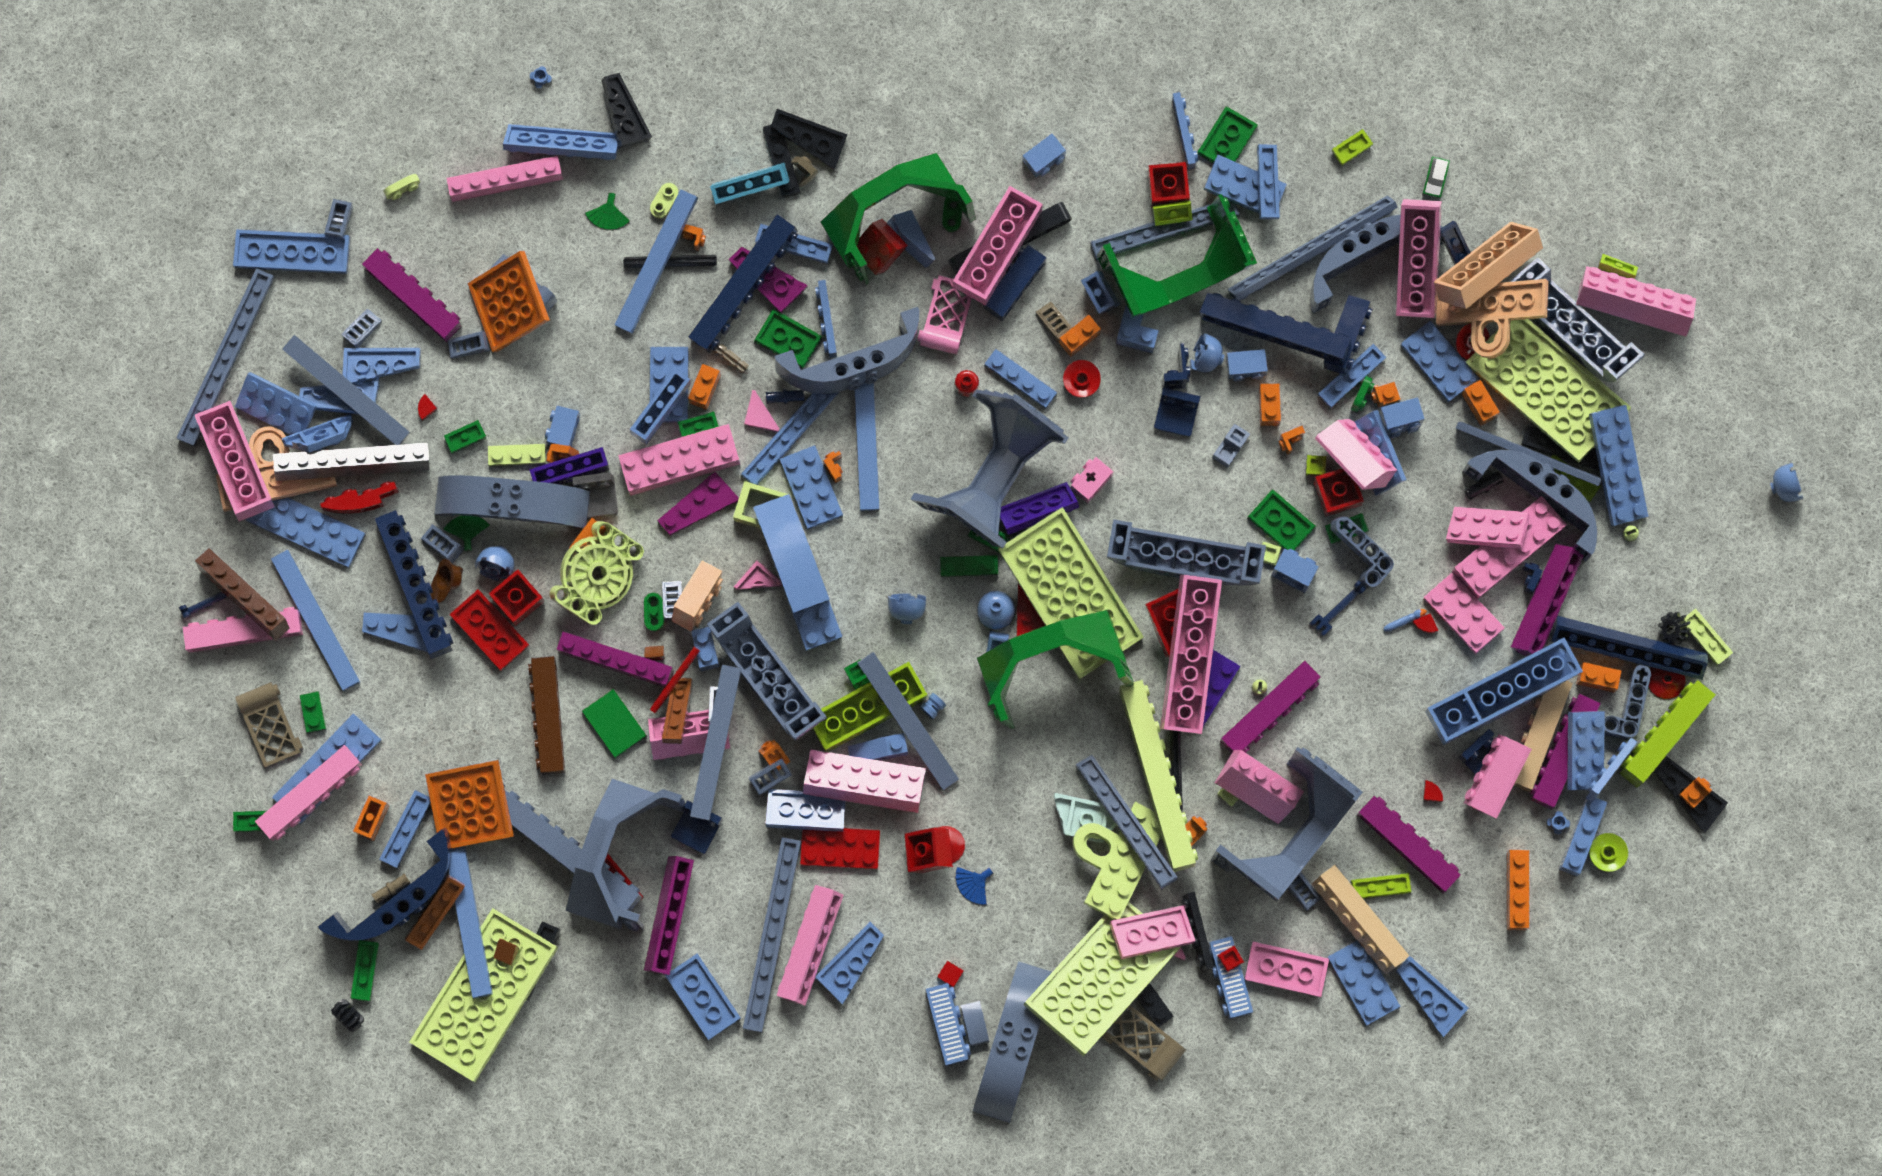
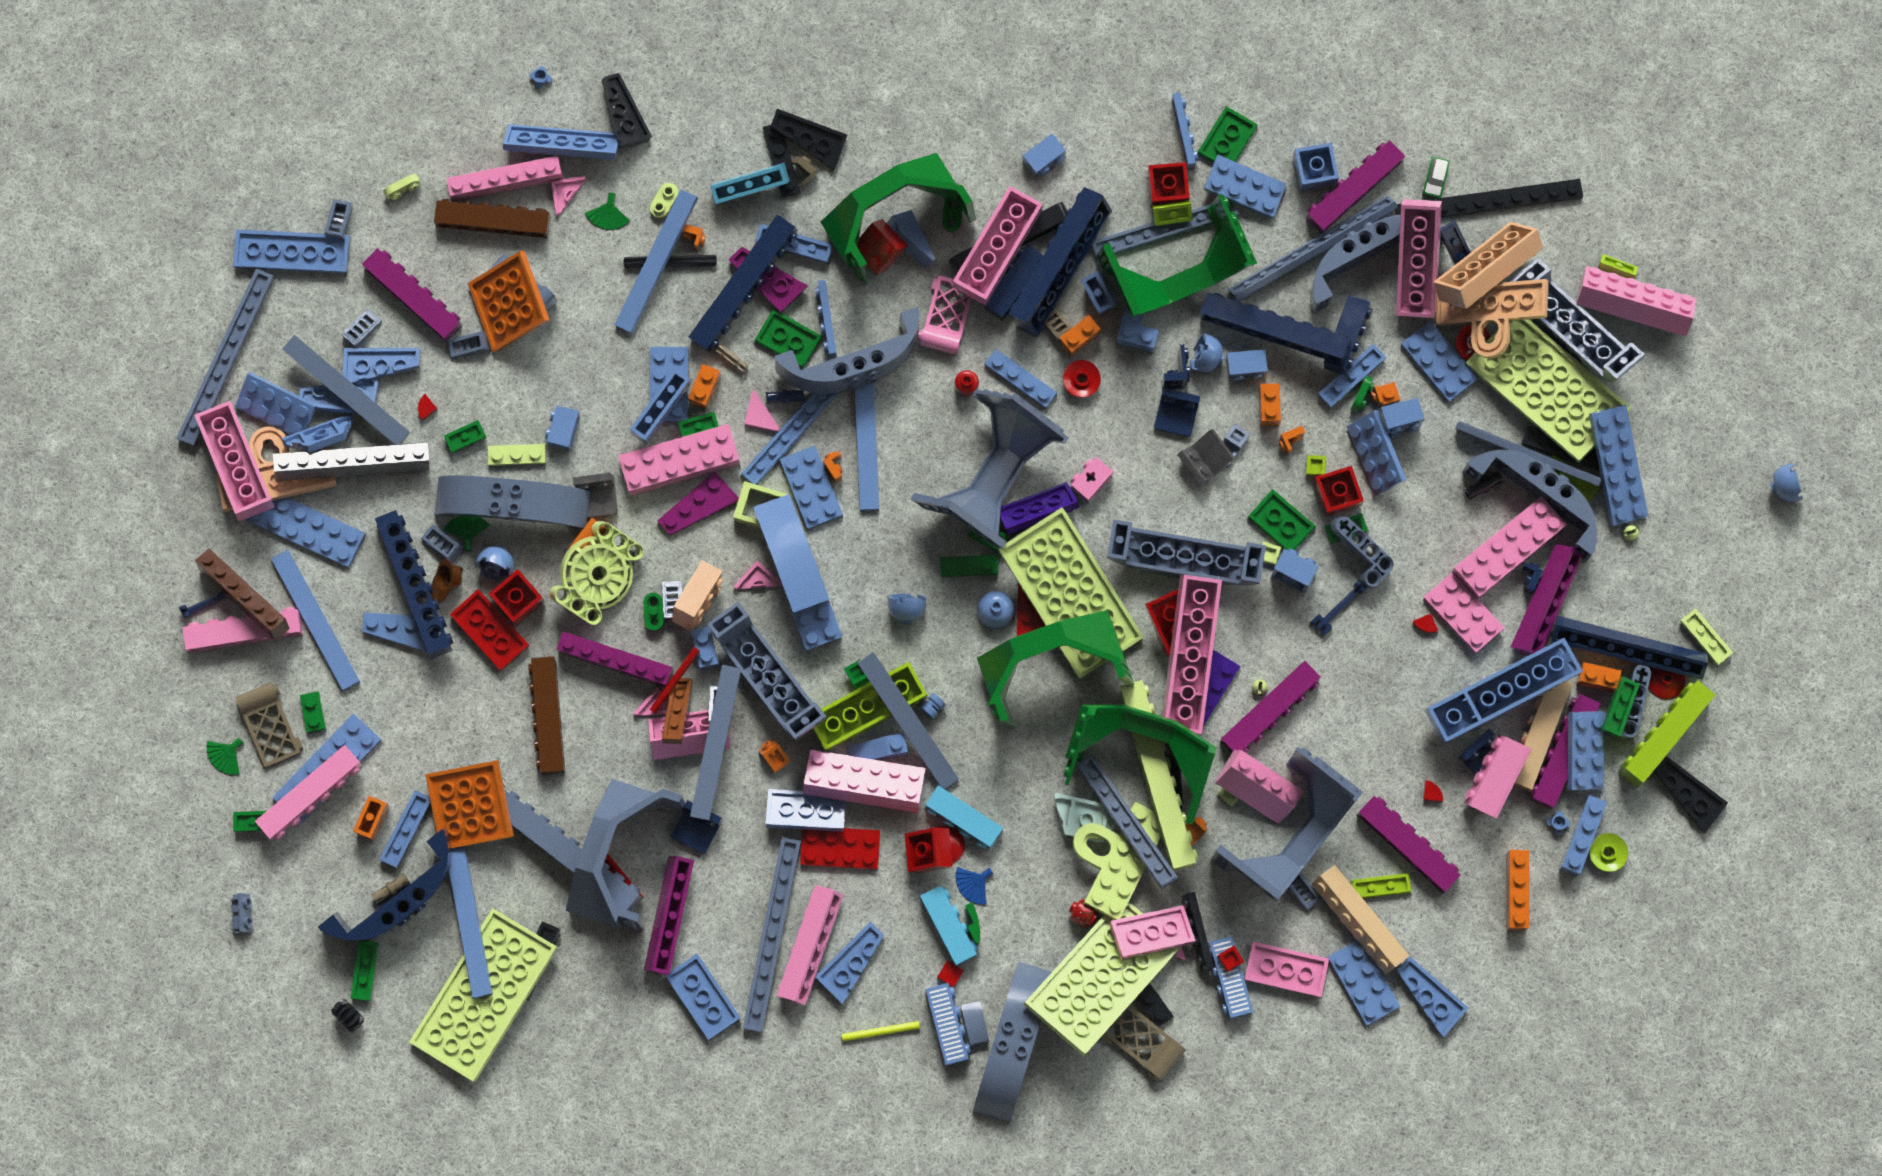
(224, 756): none -> green hand
(243, 922): none -> sand blue hinge
(351, 502): red slope -> none
(434, 912): dark orange plate -> none
(492, 218): none -> reddish brown brick
(505, 951): dark orange slope -> none
(560, 452): orange bracket -> none
(564, 191): none -> bright pink tile
(574, 466): dark purple brick -> none
(614, 723): green tile -> none
(644, 709): none -> bright pink tile
(654, 653): dark orange slope -> none
(753, 778): sand blue slope -> none
(880, 1031): none -> neon yellow bar
(948, 925): none -> medium azure brick
(964, 817): none -> medium azure brick
(974, 929): none -> green slope
(996, 639): medium blue slope -> none
(1060, 261): none -> dark blue brick
(1083, 914): none -> red head
(1190, 750): none -> green panel
(1206, 457): none -> flat silver bracket
(1268, 181): medium blue plate -> none
(1315, 166): none -> medium blue brick
(1352, 147): lime plate -> none
(1355, 187): none -> magenta brick
(1356, 454): bright pink slope -> none
(1404, 620): medium blue piece -> none
(1480, 403): orange brick -> none
(1487, 527): bright pink plate -> none
(1508, 198): none -> black plate
(1606, 774): medium blue plate -> none
(1620, 707): none -> green plate
(1674, 620): black gear -> none
(1696, 792): orange bracket -> none

